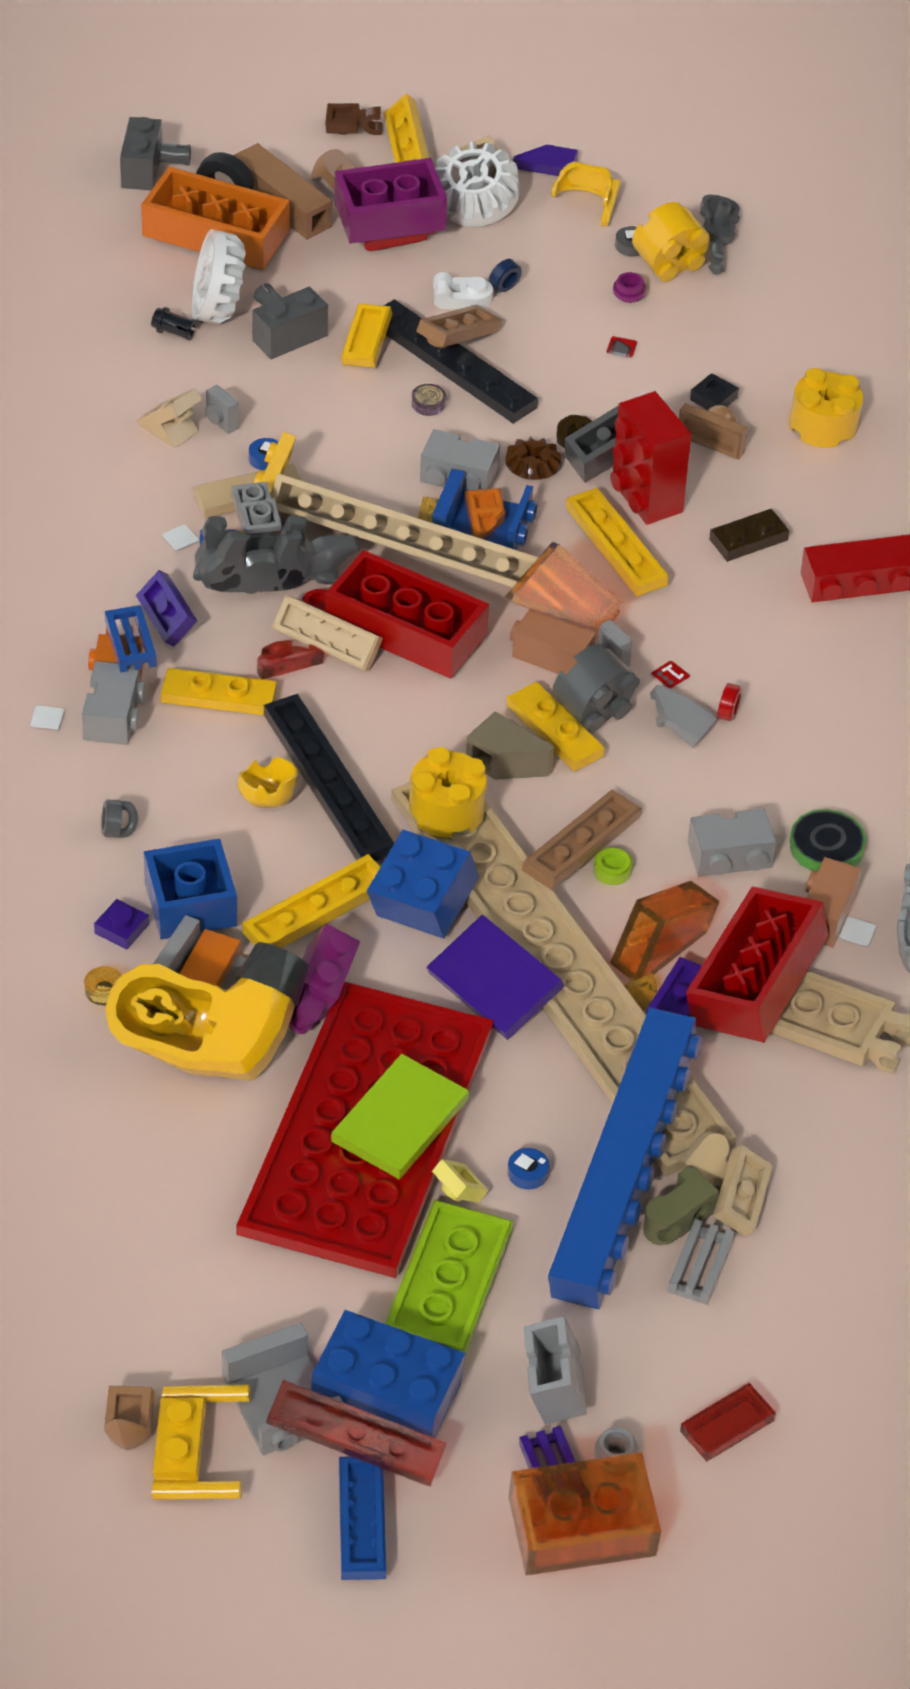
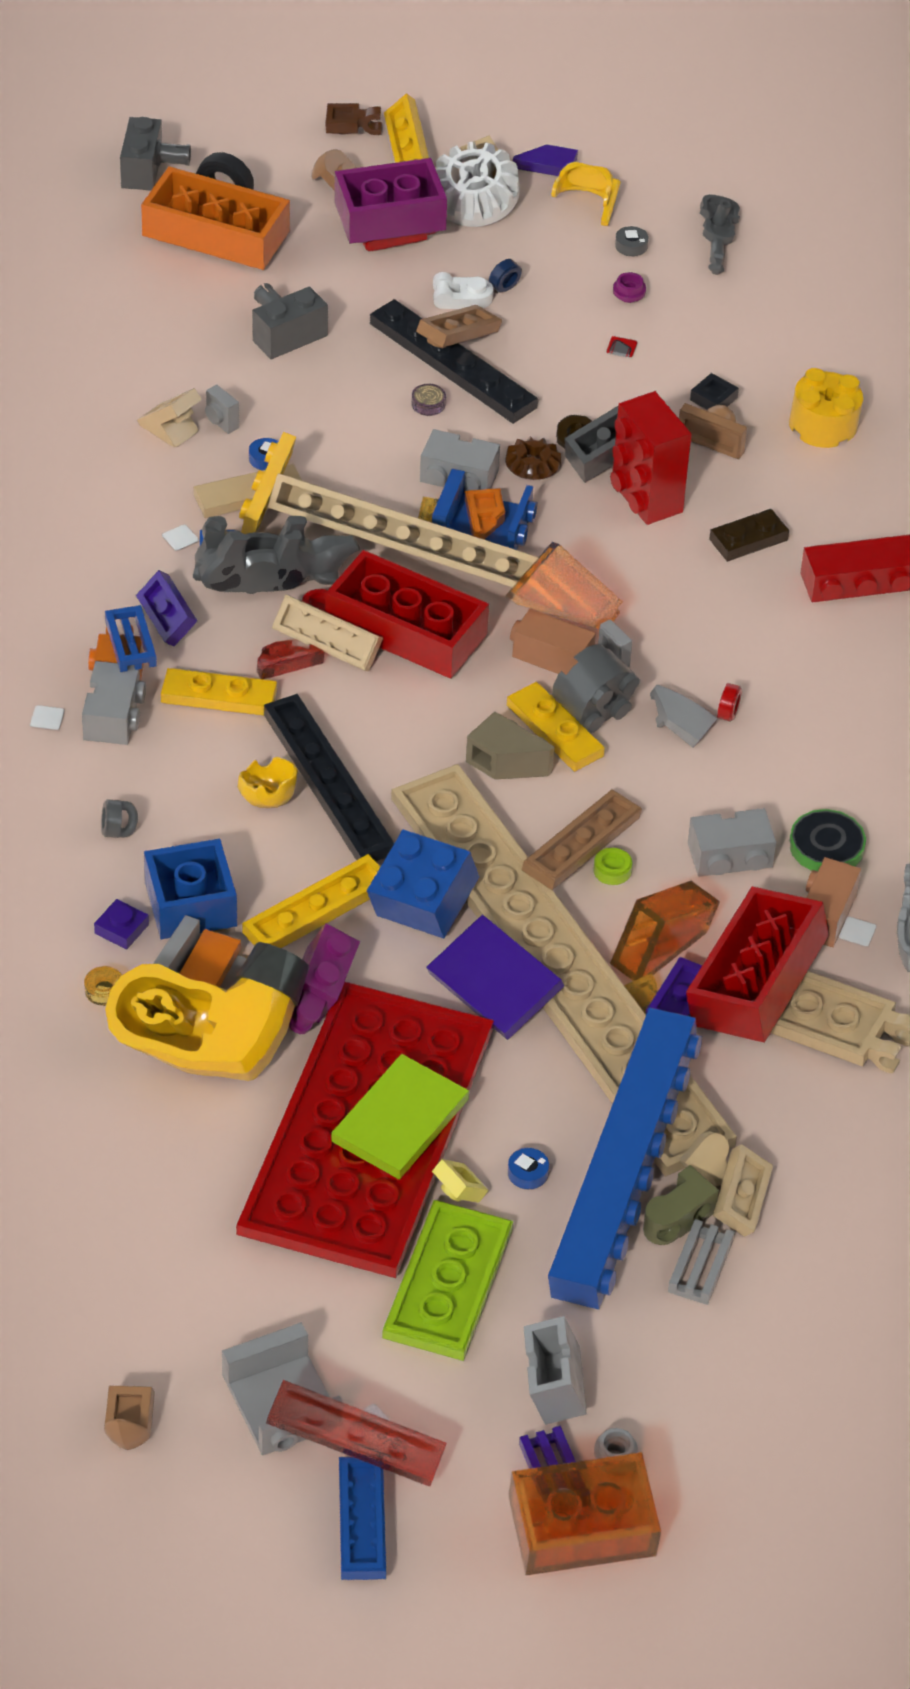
(173, 323): black pin -> none
(181, 1441): yellow plate -> none
(218, 277): white gear -> none
(255, 508): light grey slope -> none
(308, 206): medium nougat brick -> none
(366, 335): yellow tile -> none
(389, 1373): blue brick -> none
(447, 792): yellow brick -> none
(617, 542): yellow plate -> none
(670, 674): red sticker -> none
(671, 241): yellow brick -> none
(727, 1422): clear red tile -> none

